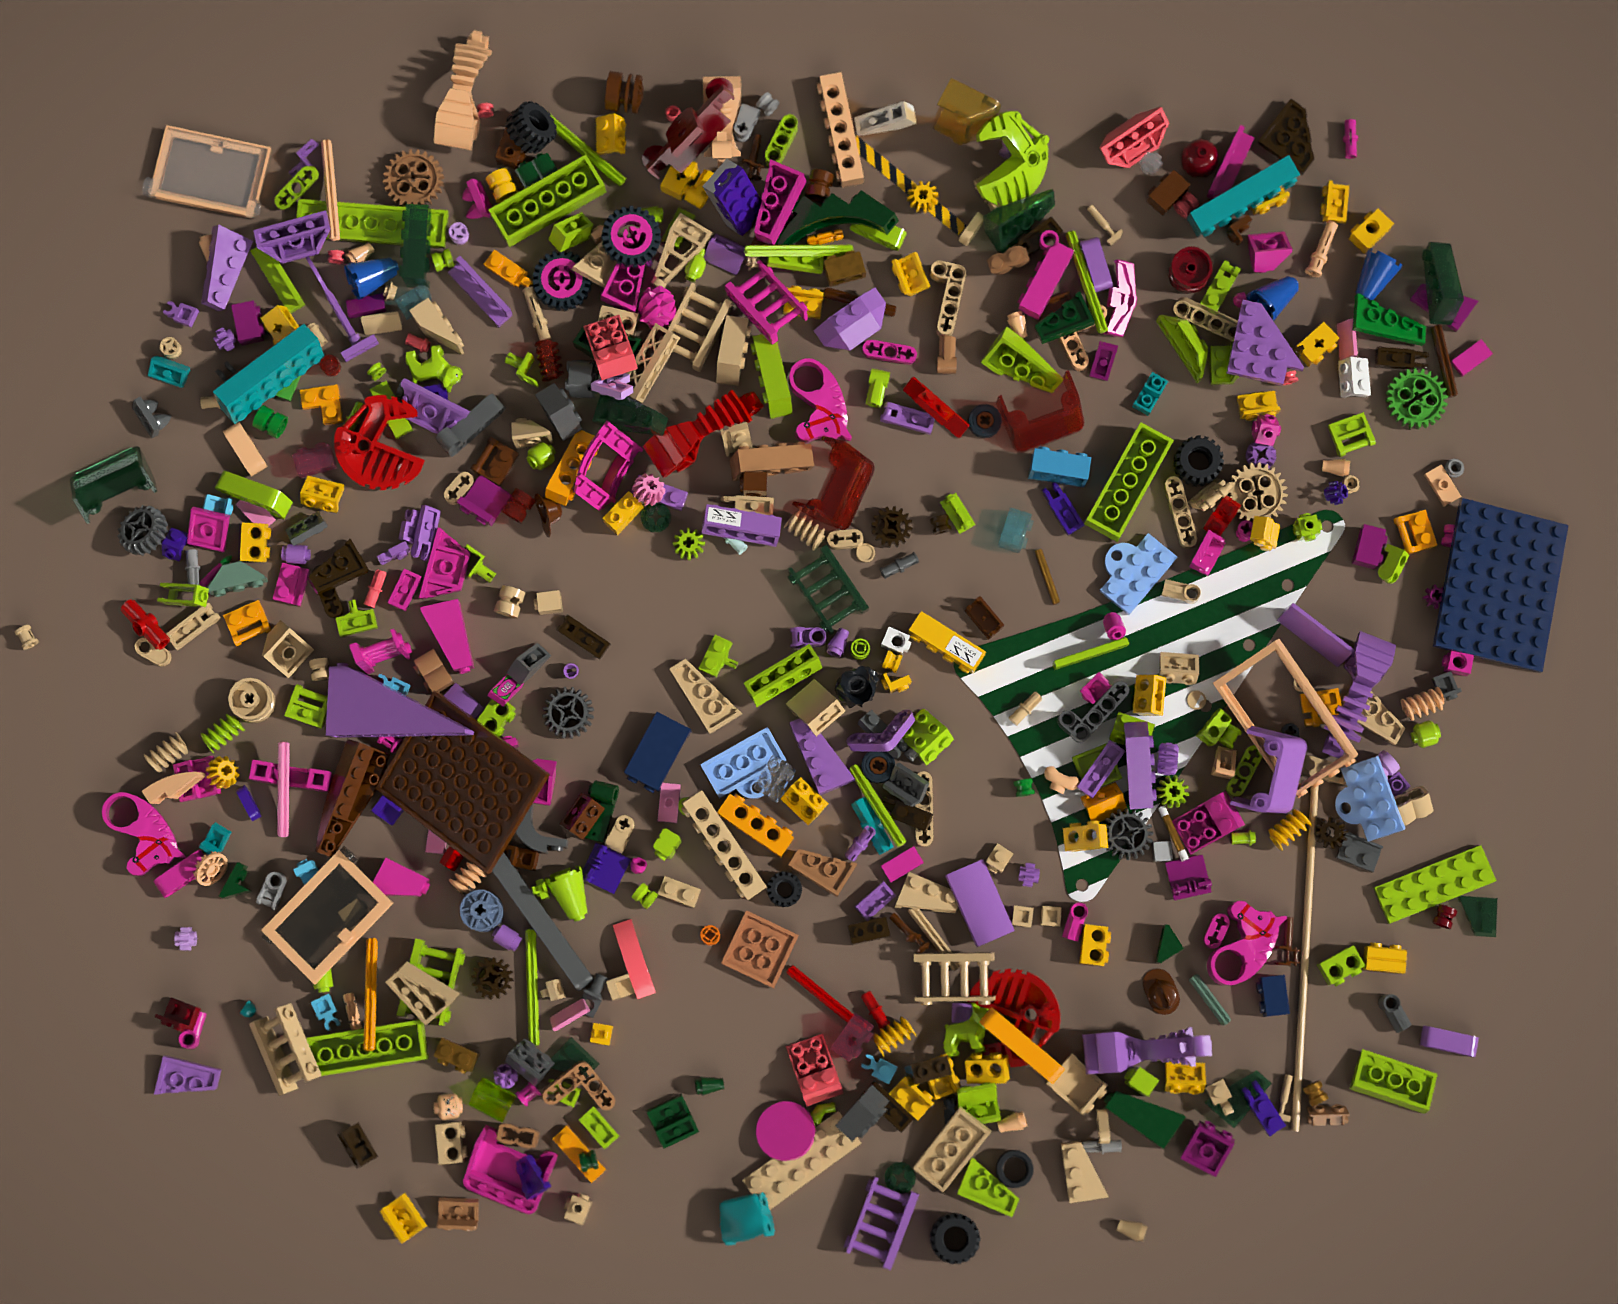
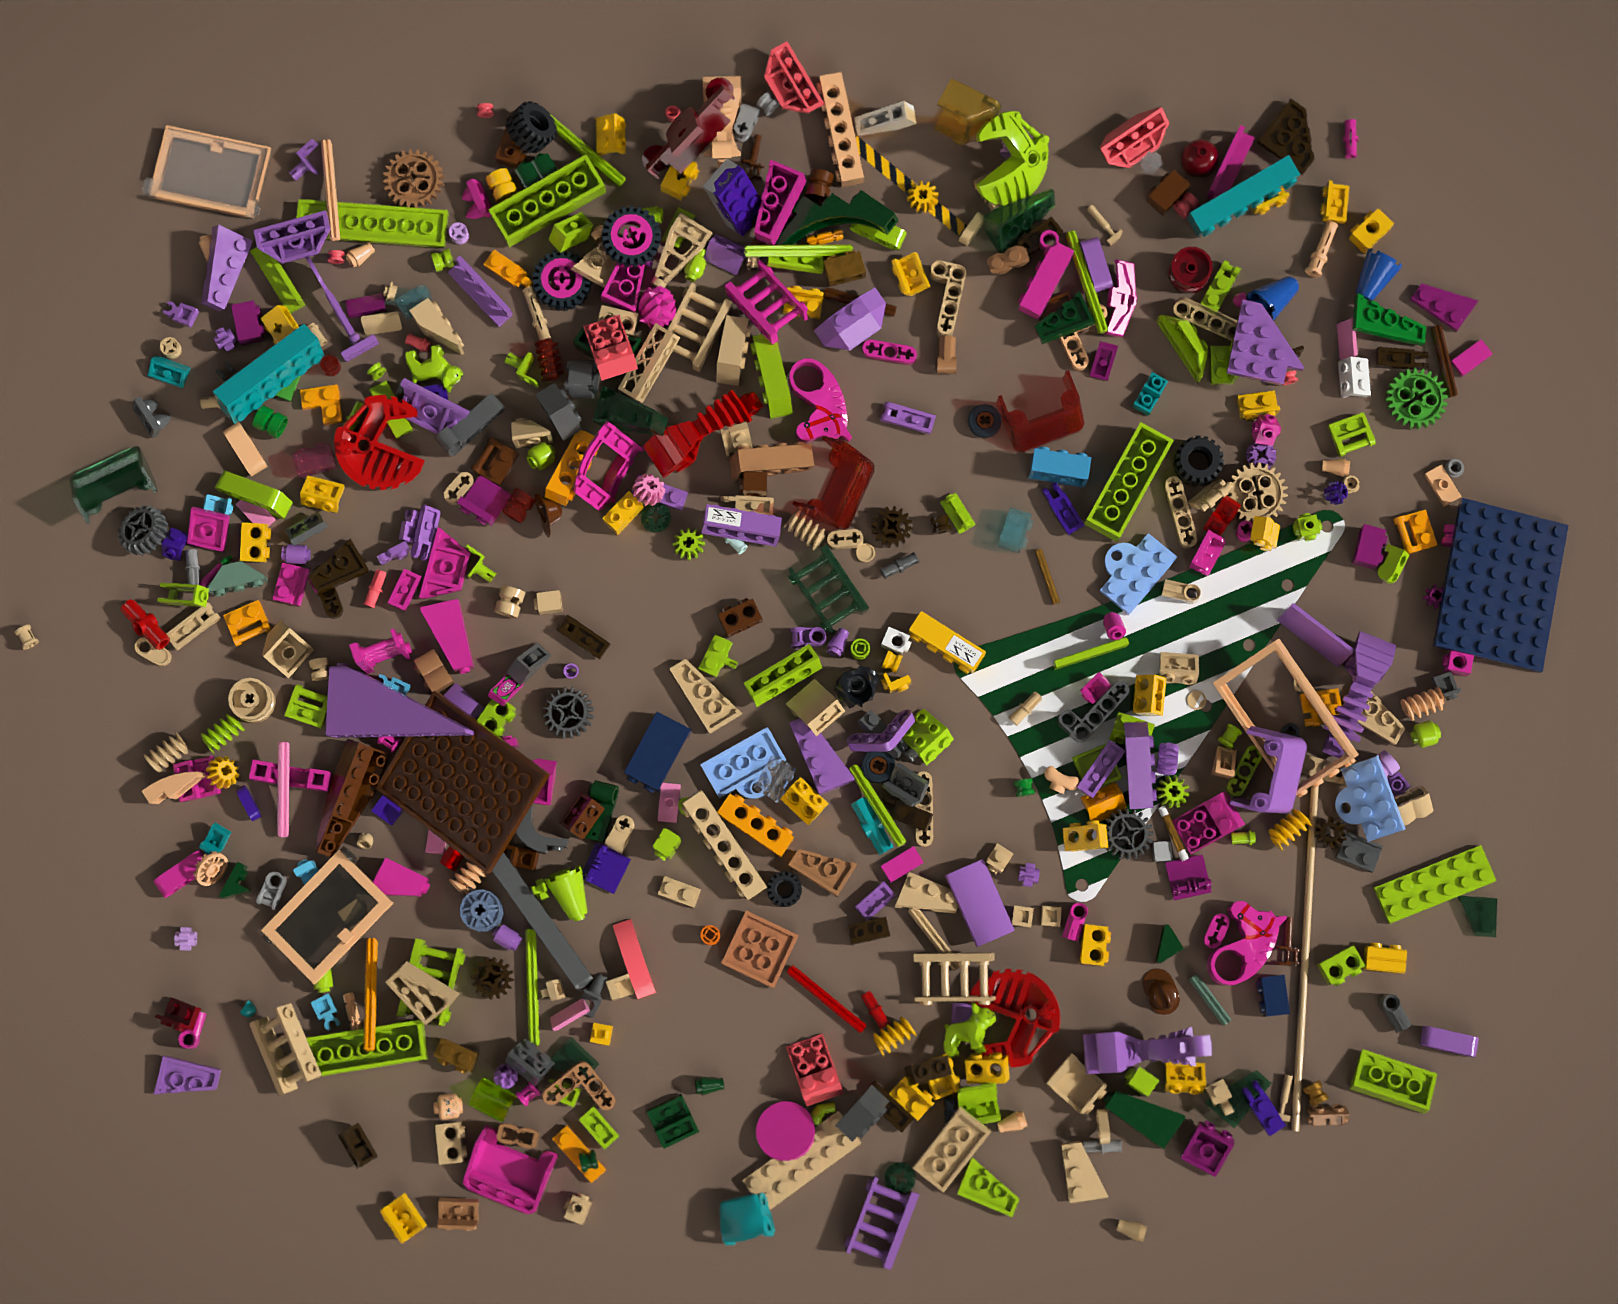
(156, 838): dark pink animal -> none
(283, 193): lime beam -> none
(356, 621): lime plate -> none
(365, 841): none -> tan hinge
(369, 275): blue cone -> none
(416, 245): clear green wedge -> none
(457, 116): light nougat piece -> none
(530, 1177): dark purple wing -> none
(614, 386): lavender plate -> none
(623, 92): reddish brown wheel -> none
(638, 865): dark pink hinge -> none
(640, 894): lime wheel -> none
(696, 194): yellow piece -> none
(742, 622): none -> reddish brown brick
(782, 133): lime beam -> none
(790, 81): none -> coral wedge
(855, 1027): clear pink brick -> none
(860, 843): medium lavender pin -> none
(877, 383): lime piece -> none
(882, 1070): medium azure plate -> none
(911, 936): reddish brown piece -> none
(936, 407): red bracket -> none
(969, 1248): black tyre -> none
(984, 618): reddish brown hinge -> none
(1017, 323): light nougat cone -> none
(1017, 359): lime wedge -> none
(1022, 1045): light orange beam -> none
(1029, 1168): black tyre -> none
(1214, 727): lime leg -> none
(1238, 227): reddish brown bracket -> none
(1268, 250): dark pink slope -> none
(1323, 336): yellow brick -> none
(1442, 283): clear green wedge -> none
(1444, 916): dark red wheel -> none

